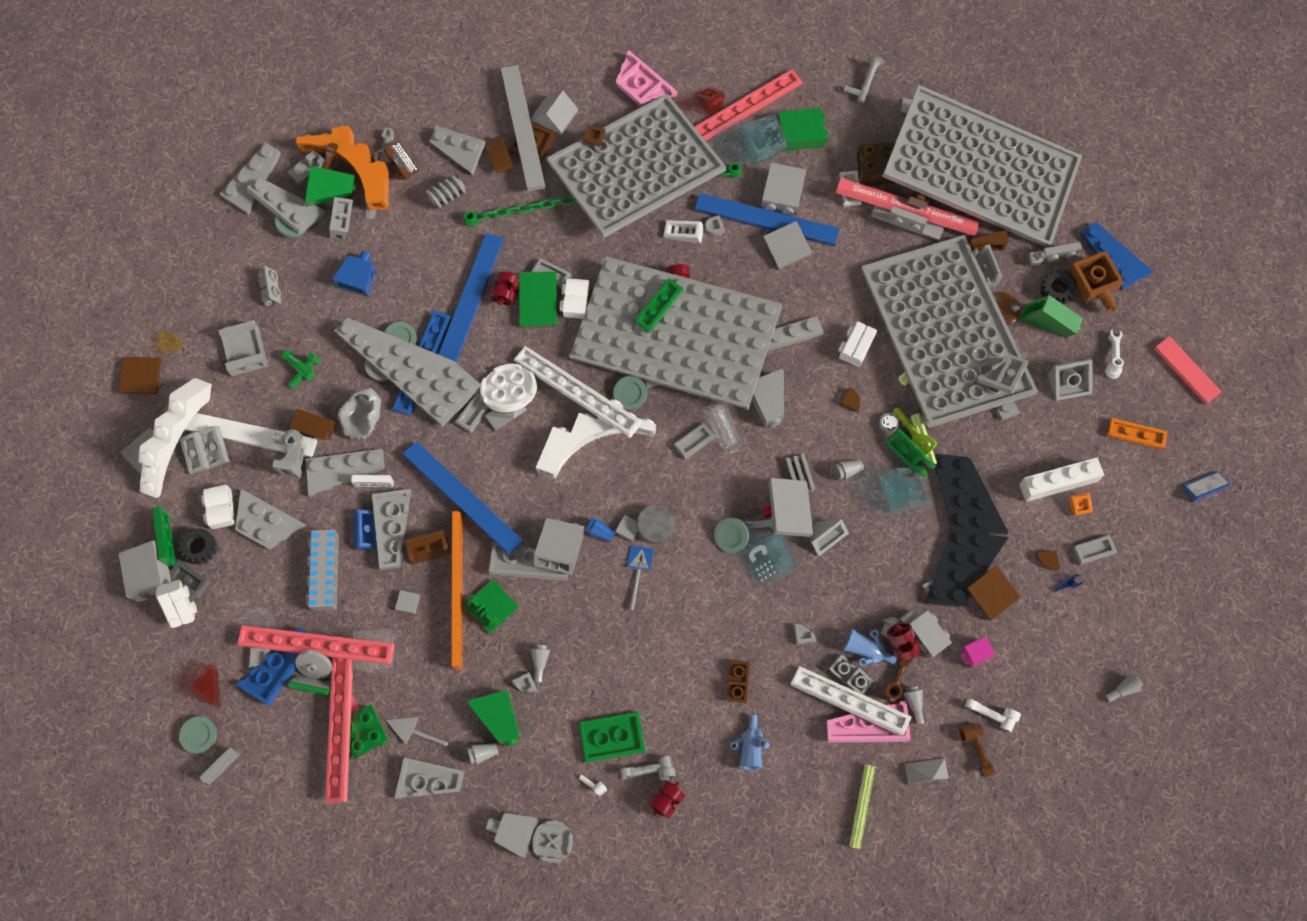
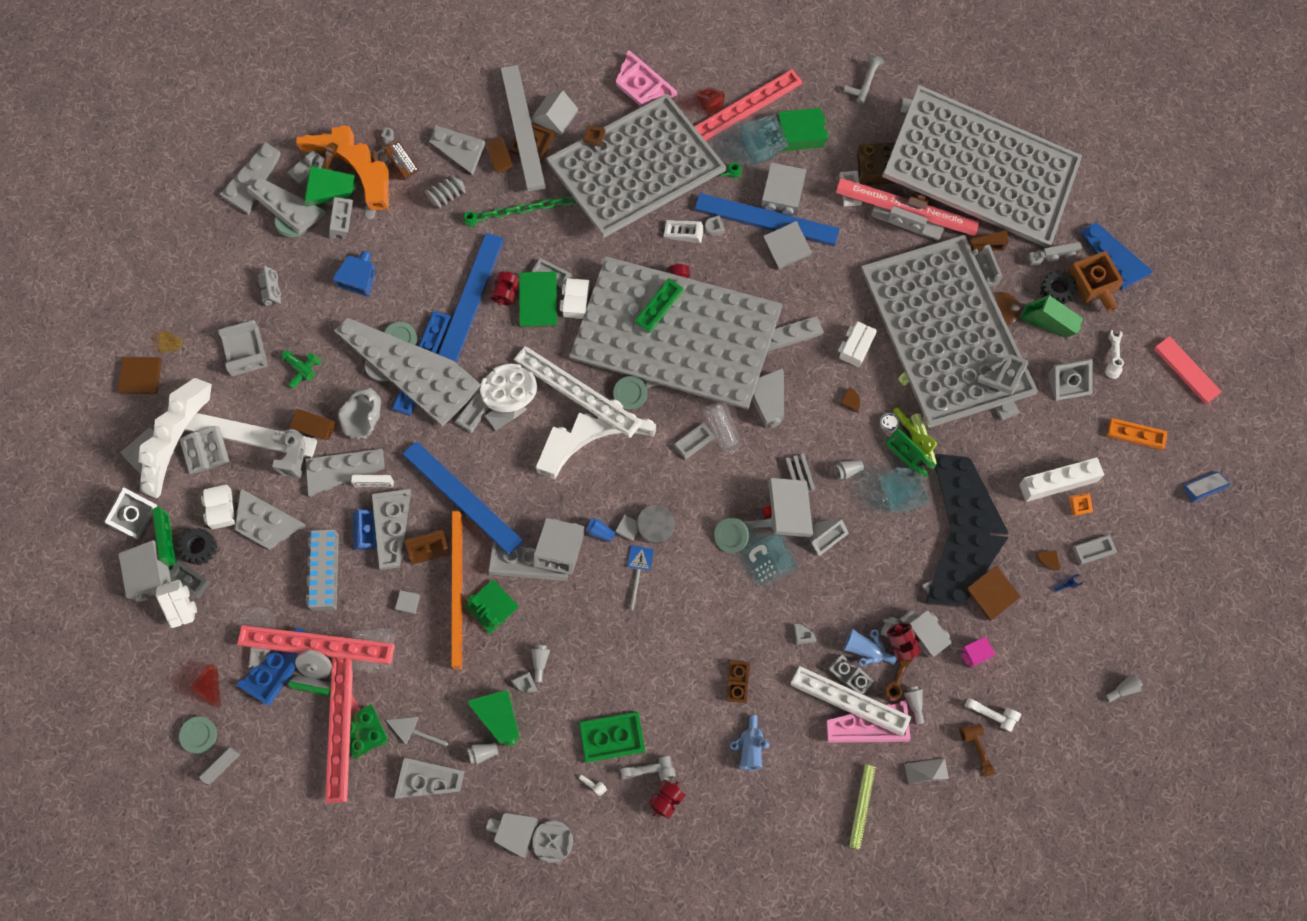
(129, 514): none -> light grey slope

